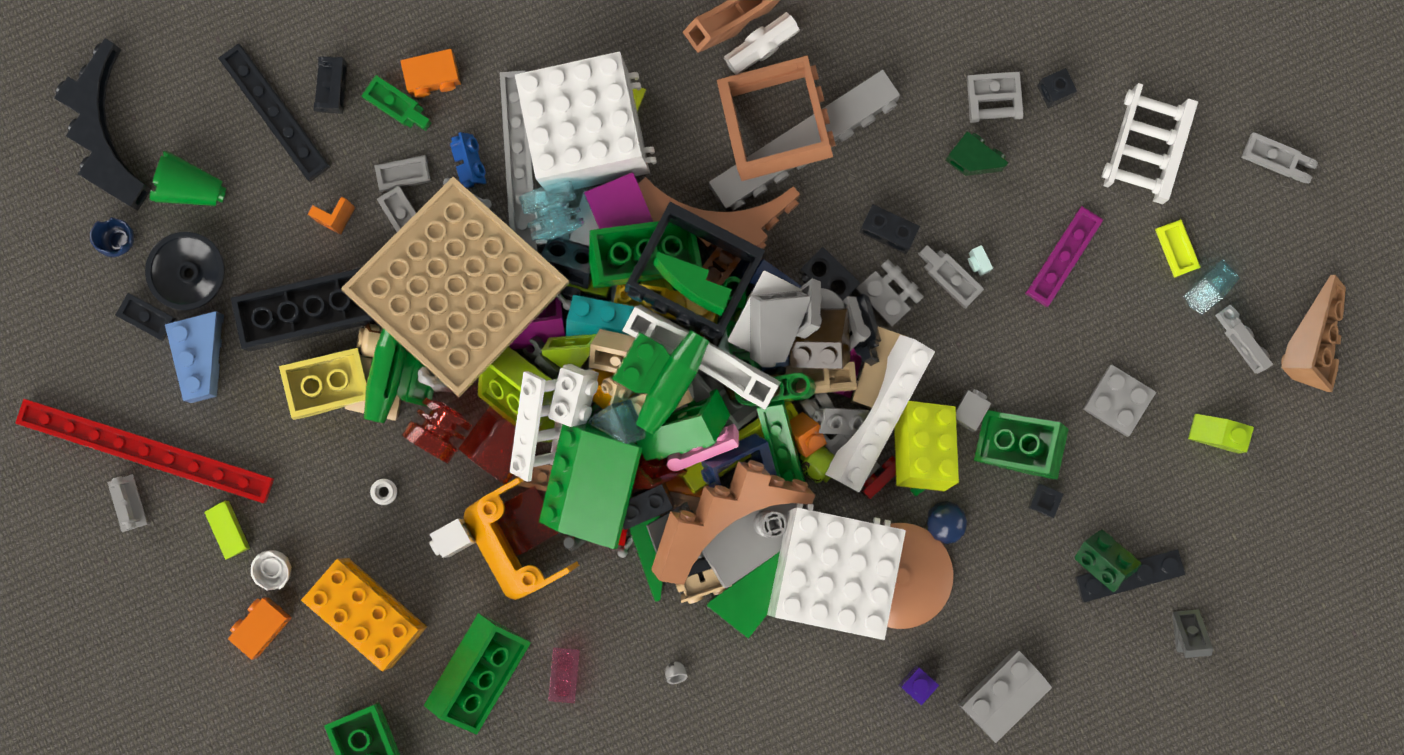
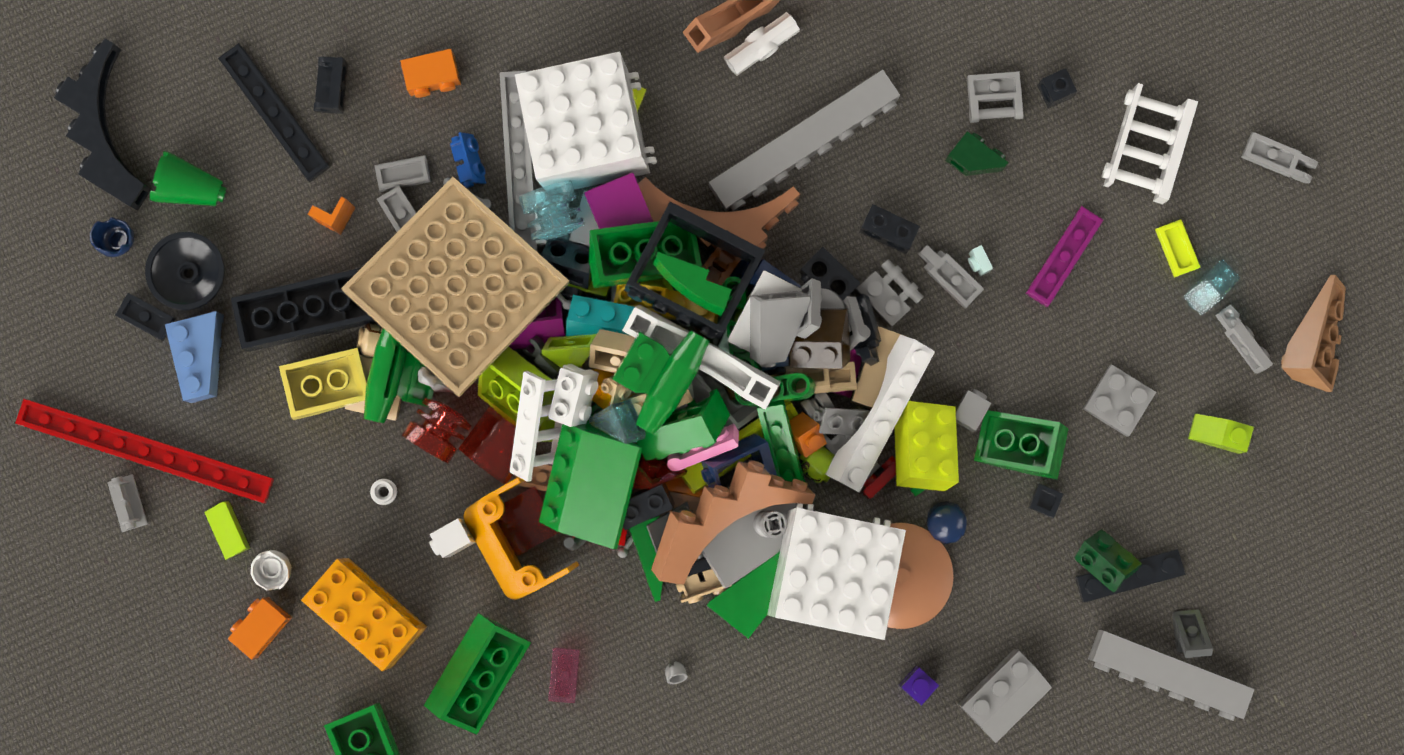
(395, 104): green hinge -> none
(765, 78): nougat window -> none
(1170, 674): none -> light grey brick

